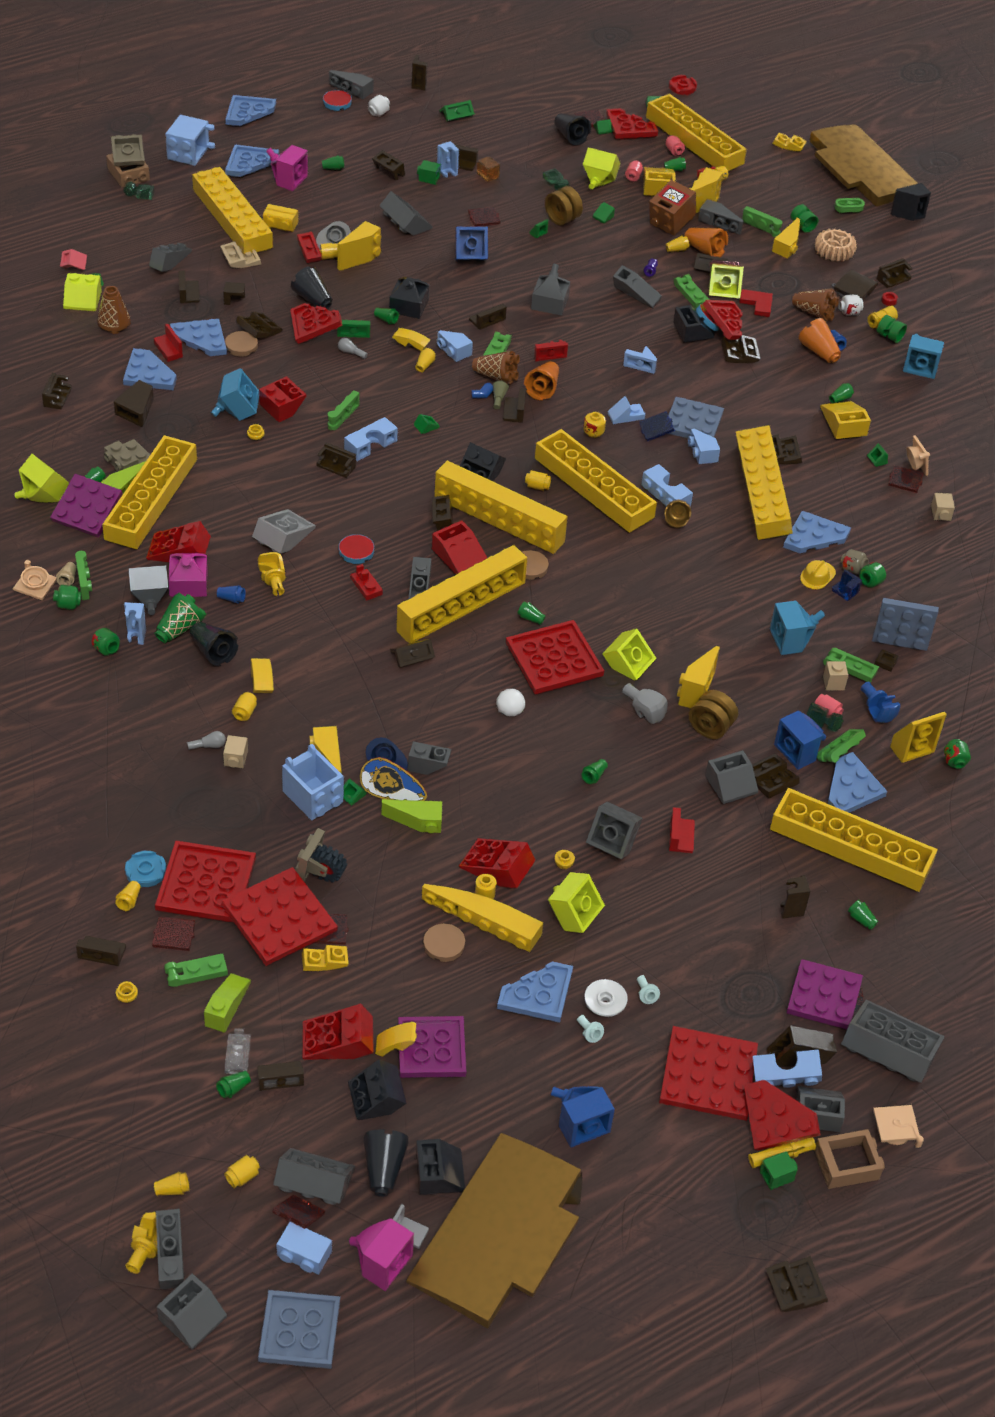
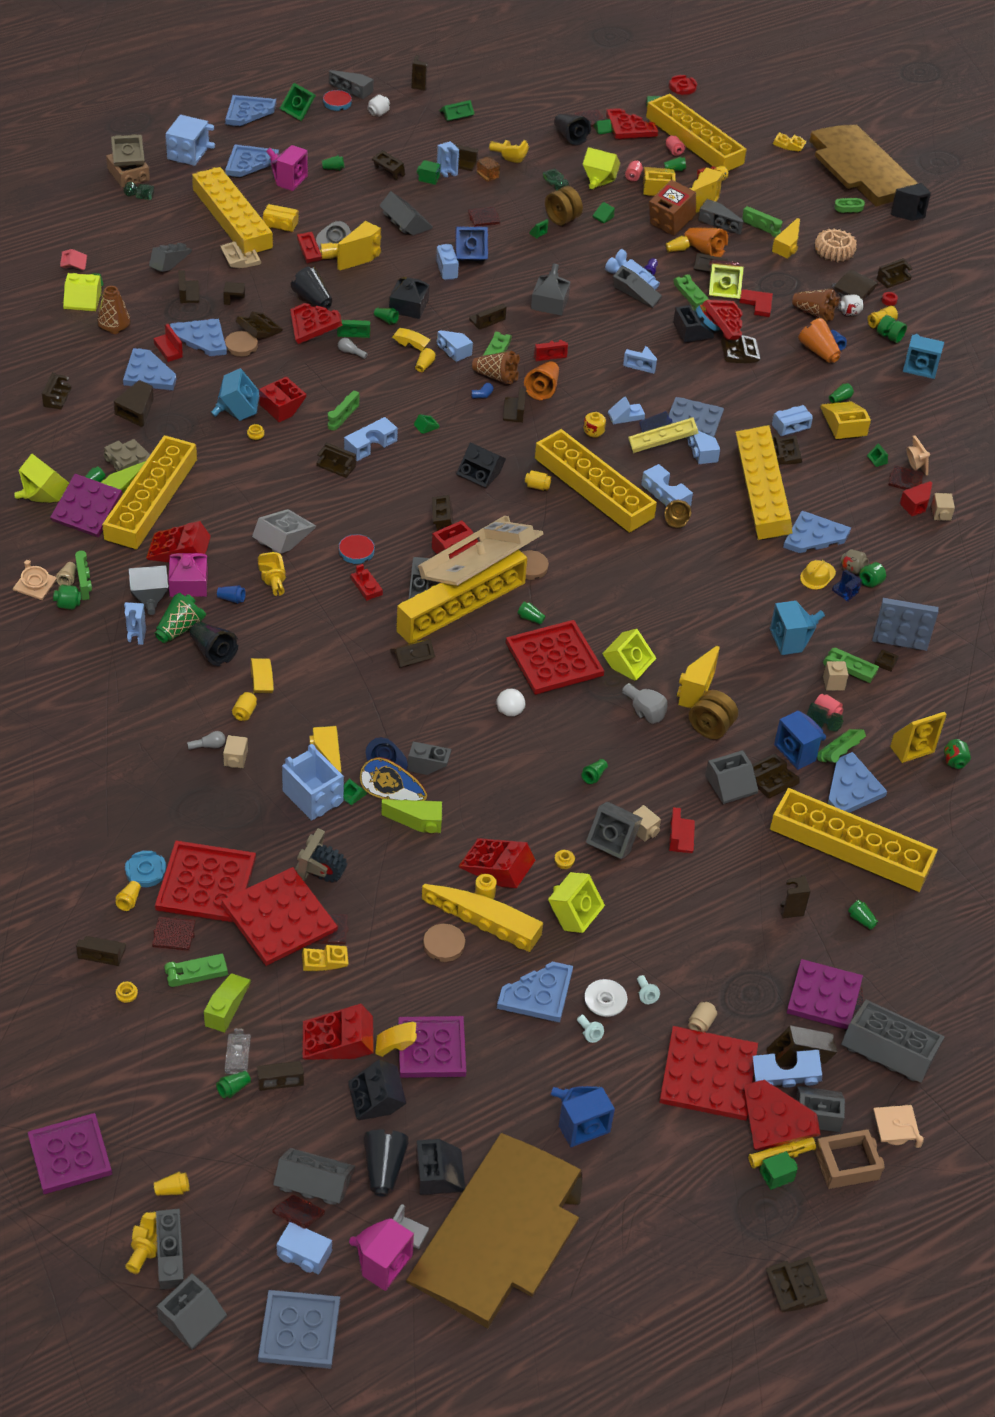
(69, 1153): none -> magenta plate
(105, 641): green head -> none
(242, 1171): yellow brick -> none
(297, 101): none -> green slope
(447, 261): none -> light blue brick
(495, 543): none -> tan piece
(499, 390): olive cone -> none
(501, 507): yellow brick -> none
(510, 153): none -> yellow piece
(615, 263): none -> light blue piece
(650, 823): none -> tan brick
(663, 435): none -> light yellow tile
(702, 1017): none -> tan brick
(792, 420): none -> light blue brick
(808, 219): green wheel -> none
(879, 704): blue piece -> none
(916, 499): none -> red slope

